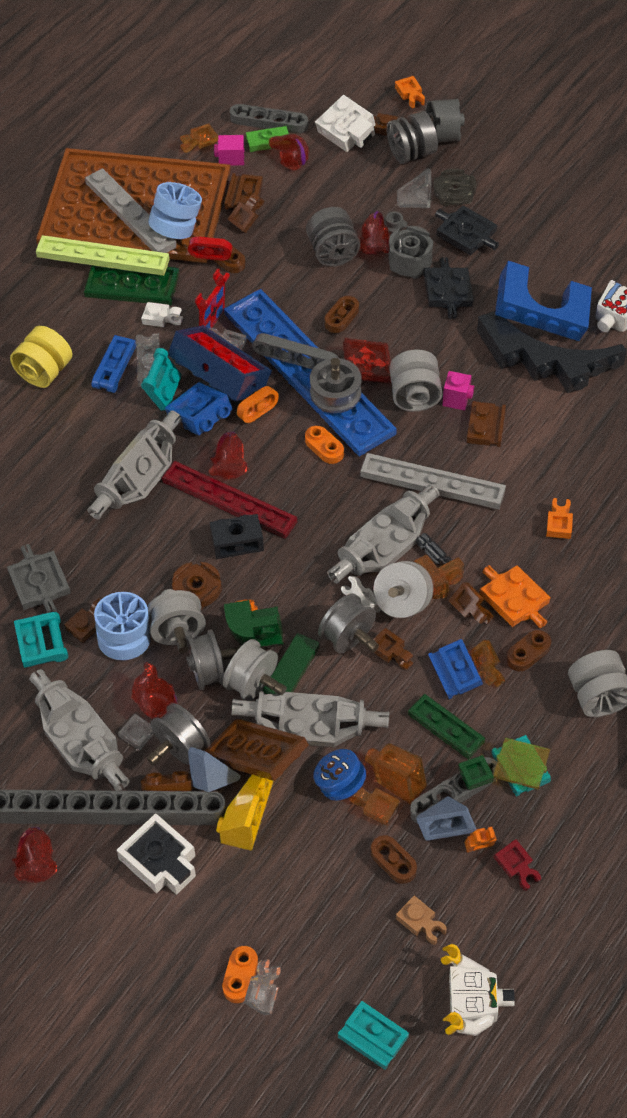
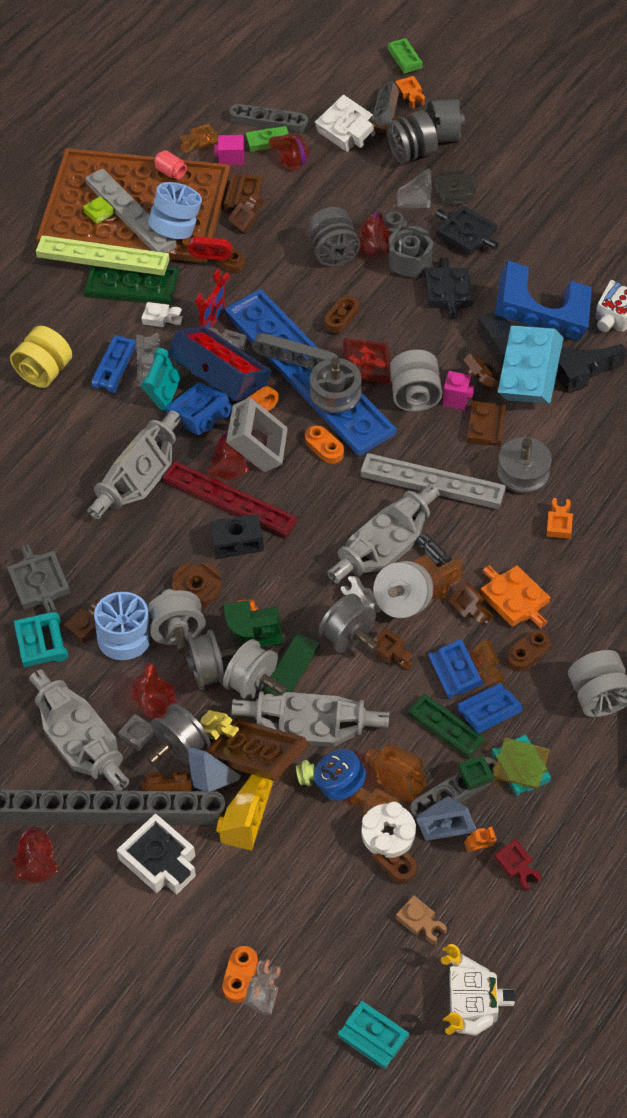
(98, 210): none -> lime plate
(170, 165): none -> coral brick
(217, 724): none -> light yellow plate
(239, 436): none -> light grey window
(305, 773): none -> yellowish green plate
(385, 844): none -> white plate
(386, 104): none -> dark grey beam
(405, 55): none -> bright green plate
(483, 370): none -> reddish brown plate
(489, 708): none -> blue plate
(524, 465): none -> flat silver wheel
(530, 364): none -> medium azure brick

